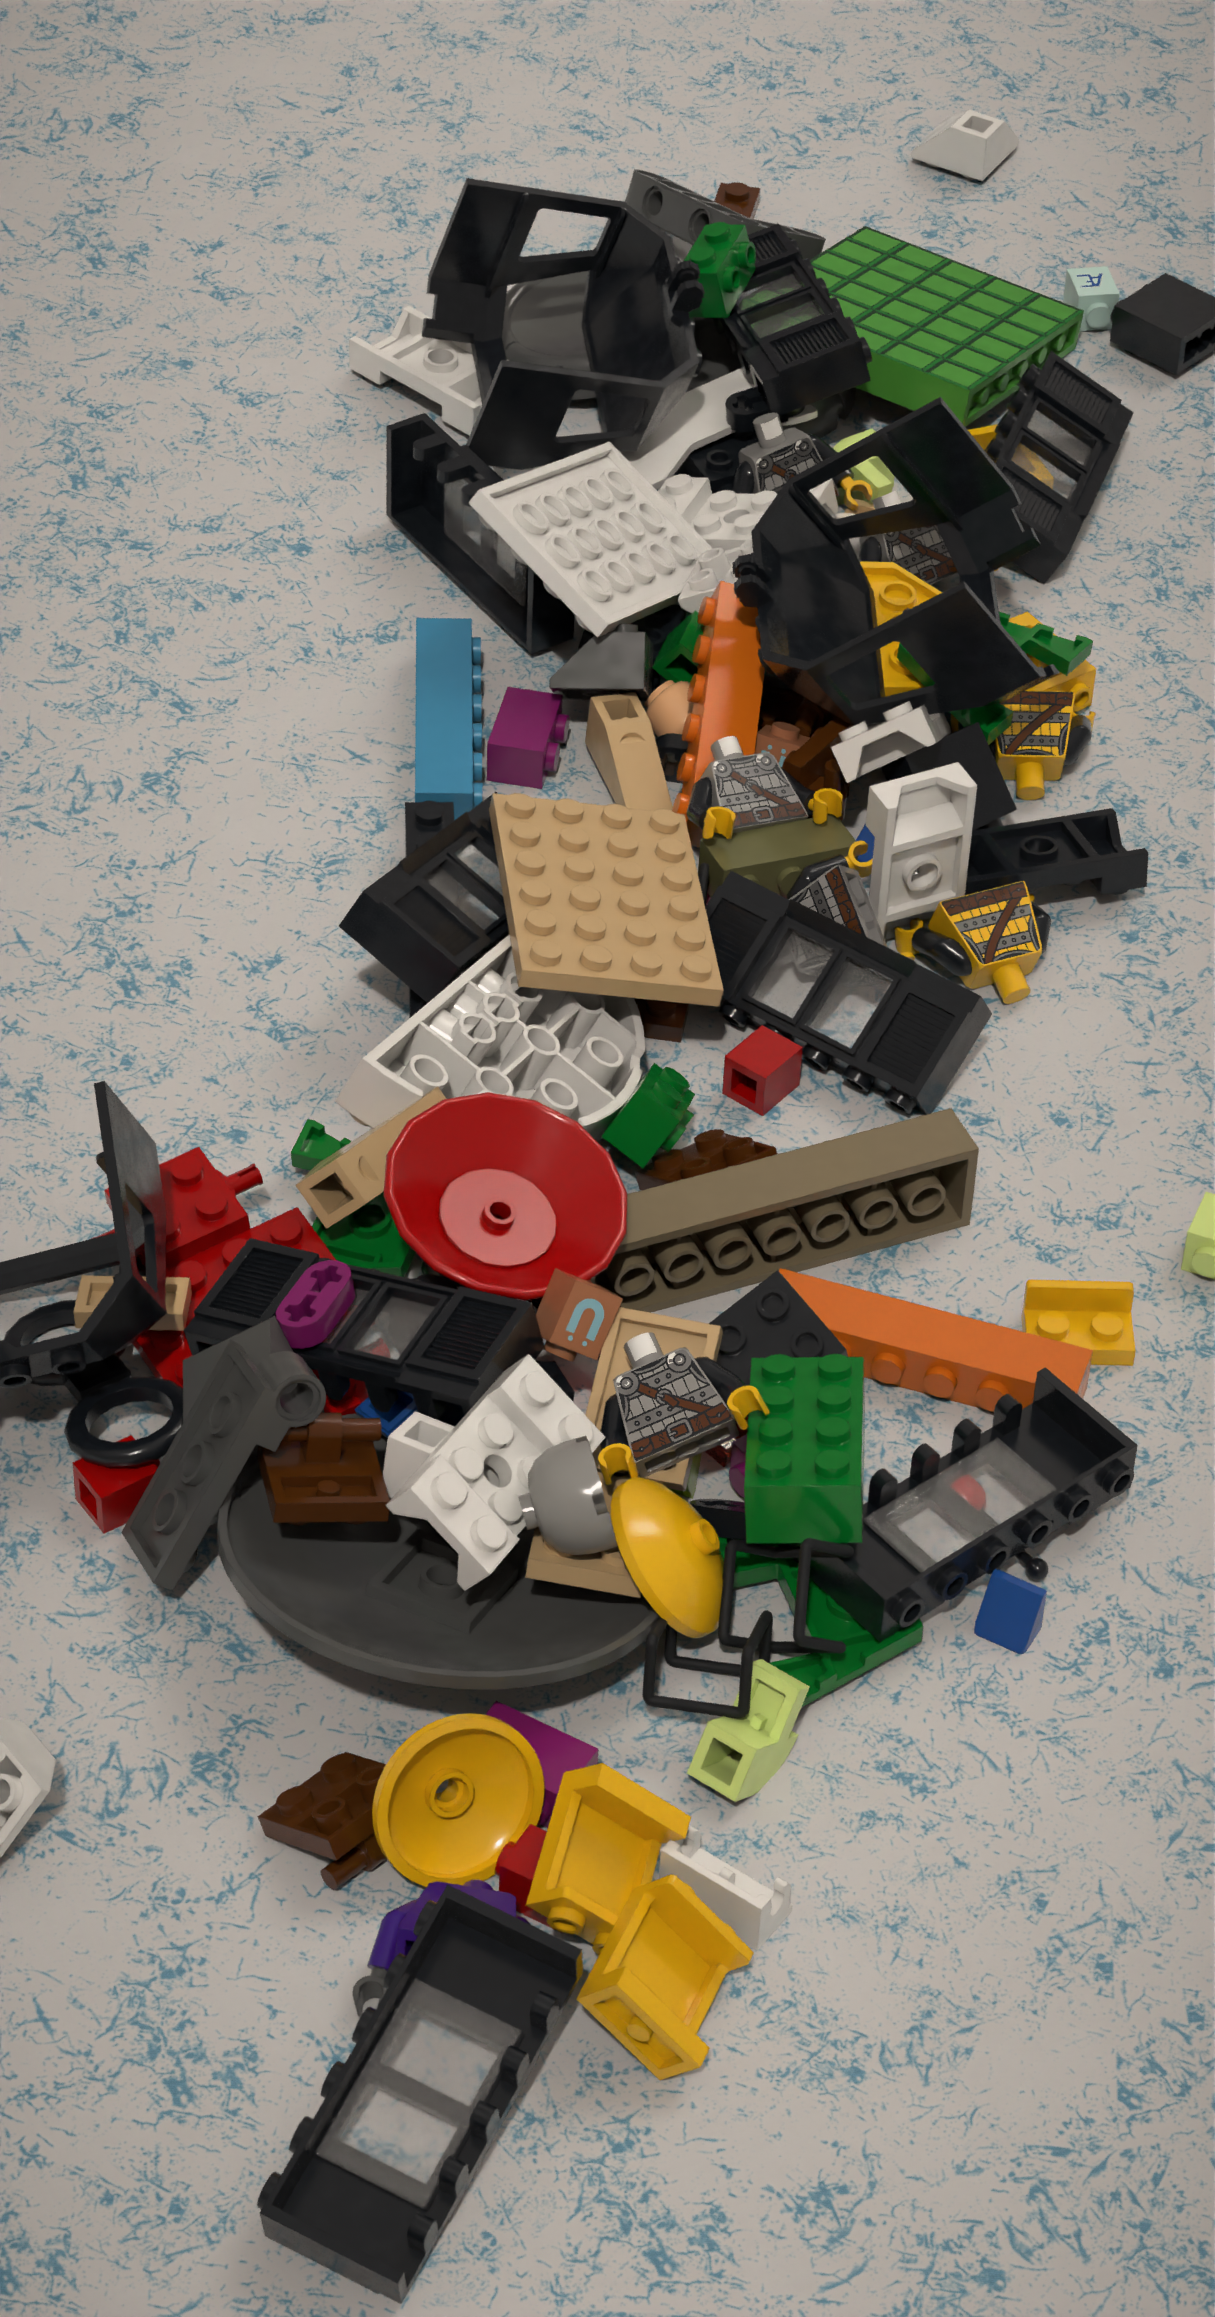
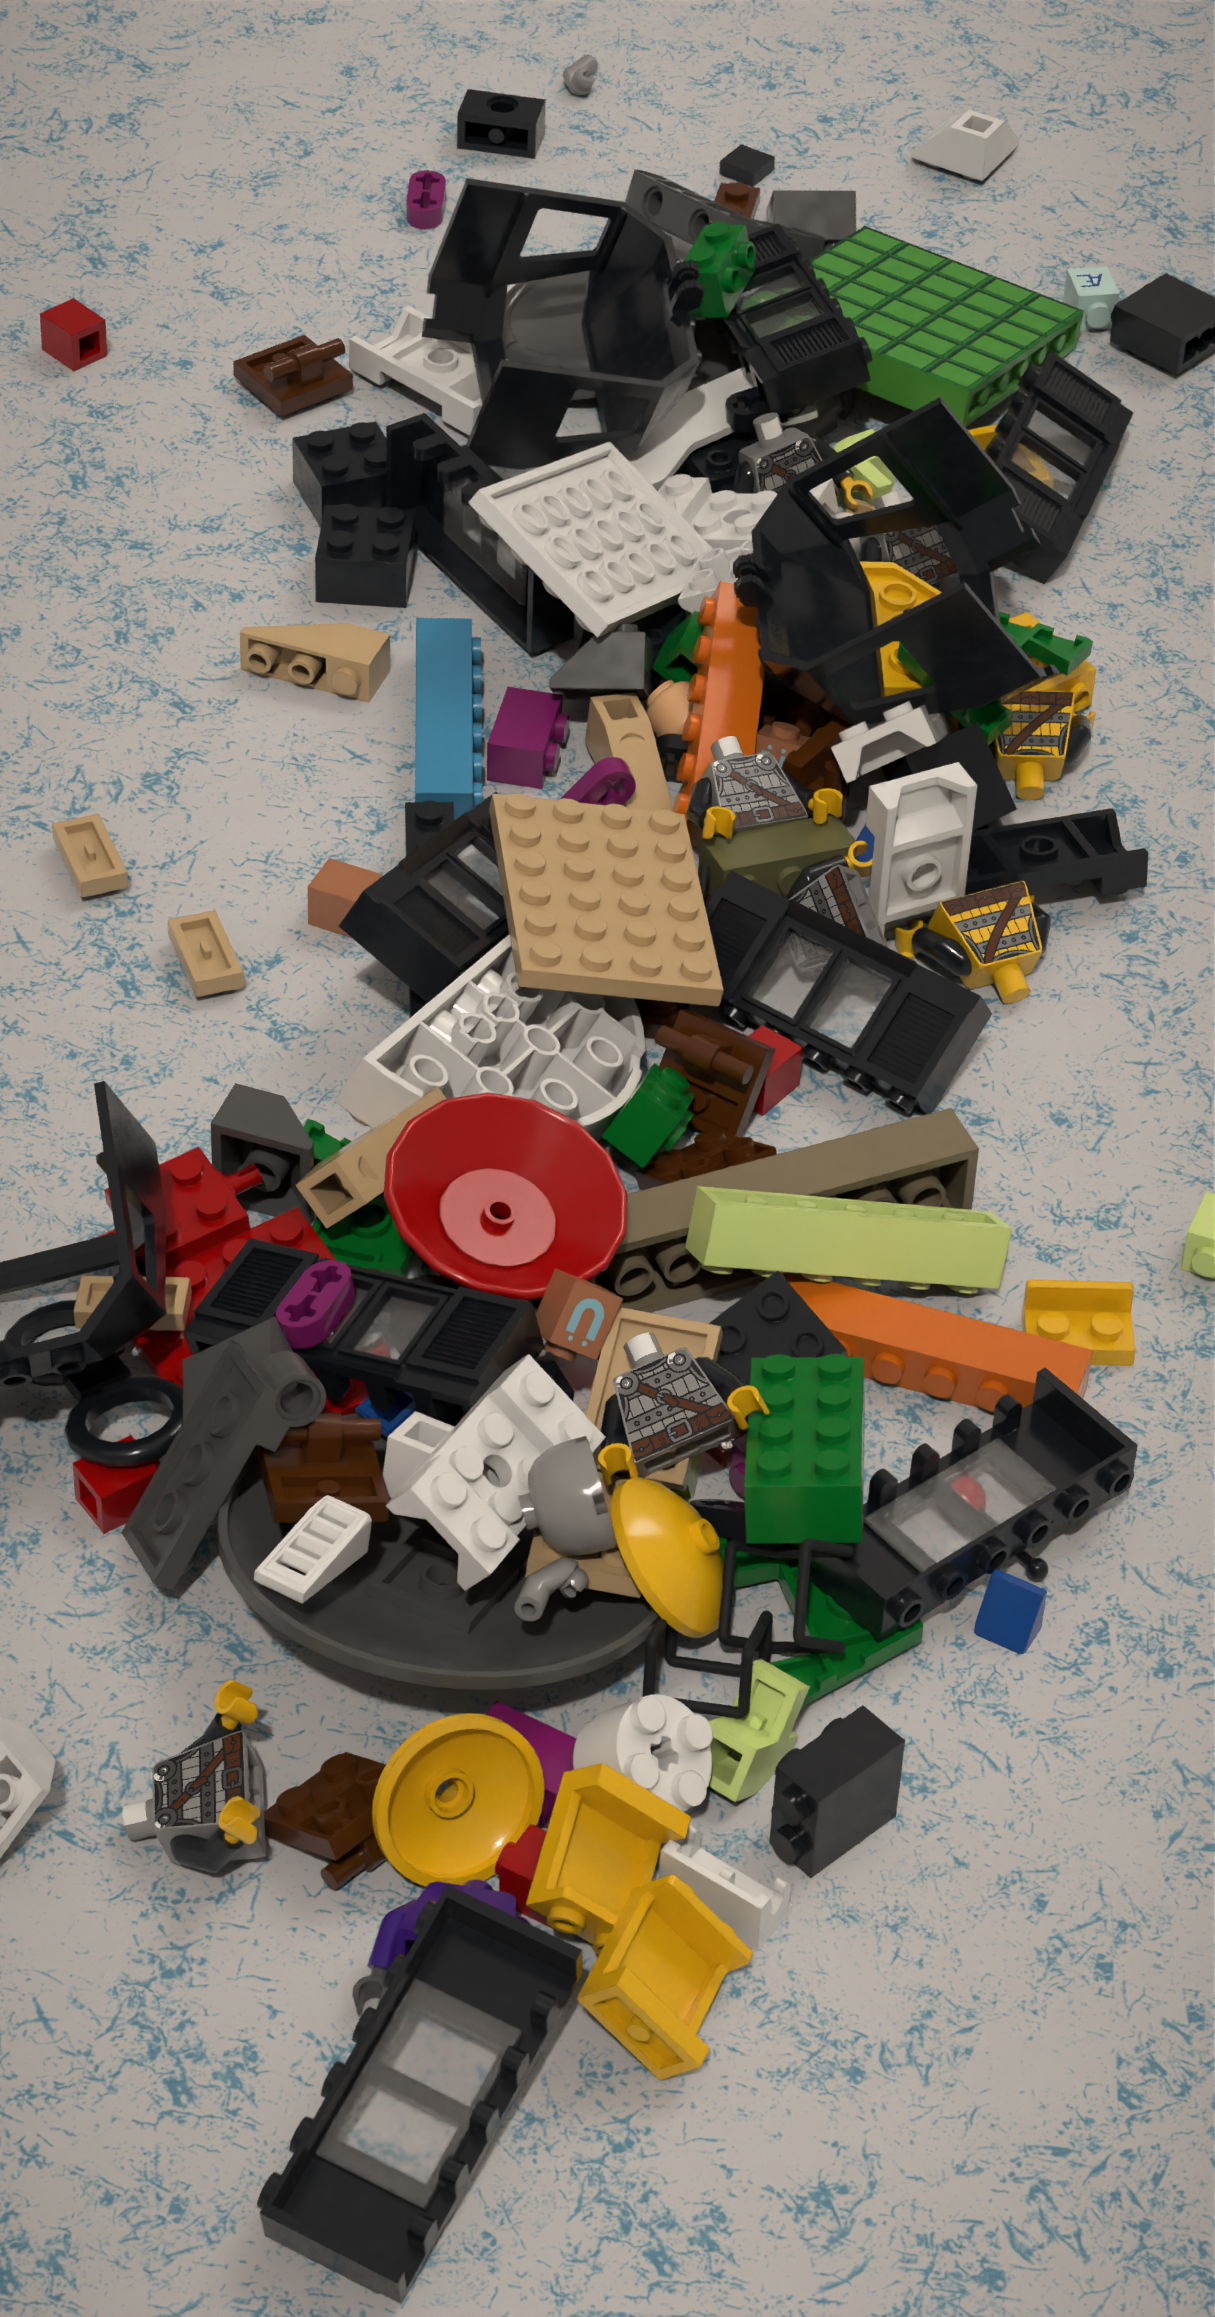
(73, 334): none -> red brick
(90, 855): none -> tan plate
(205, 953): none -> tan plate
(208, 1795): none -> torso
(266, 1132): none -> dark grey slope
(295, 373): none -> reddish brown plate
(319, 656): none -> tan slope
(320, 1545): none -> white slope
(335, 892): none -> nougat brick
(341, 467): none -> black brick
(365, 556): none -> black brick
(426, 199): none -> magenta beam
(501, 123): none -> black brick
(539, 1585): none -> light grey arm
(577, 75): none -> light grey arm
(594, 788): none -> magenta beam
(654, 1745): none -> white brick
(721, 1068): none -> reddish brown plate
(747, 165): none -> black tile
(817, 211): none -> dark grey slope
(835, 1791): none -> black brick
(847, 1239): none -> yellowish green brick

